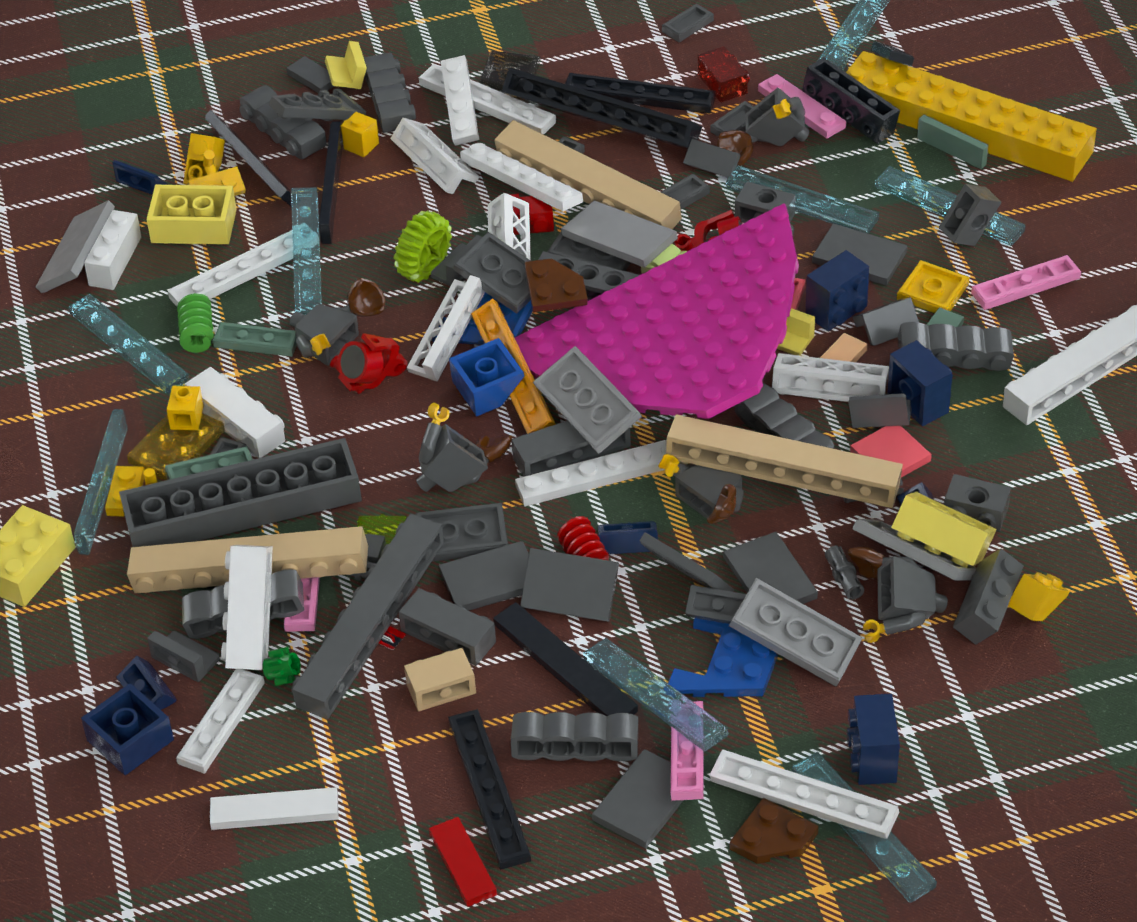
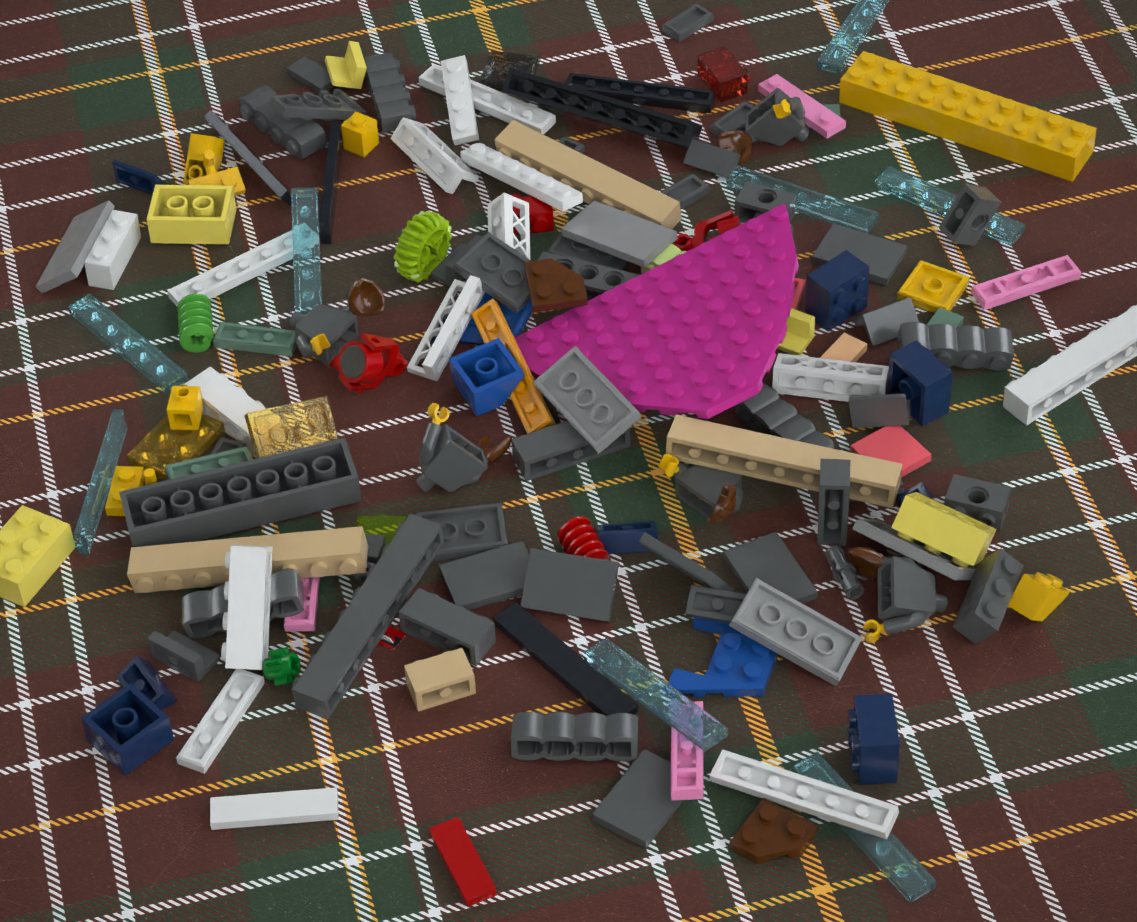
(290, 427): none -> clear yellow plate
(489, 789): black tile -> none
(591, 473): white plate -> none
(833, 502): none -> dark grey brick
(850, 100): black brick -> none
(892, 53): black tile -> none
(952, 141): sand green tile -> none

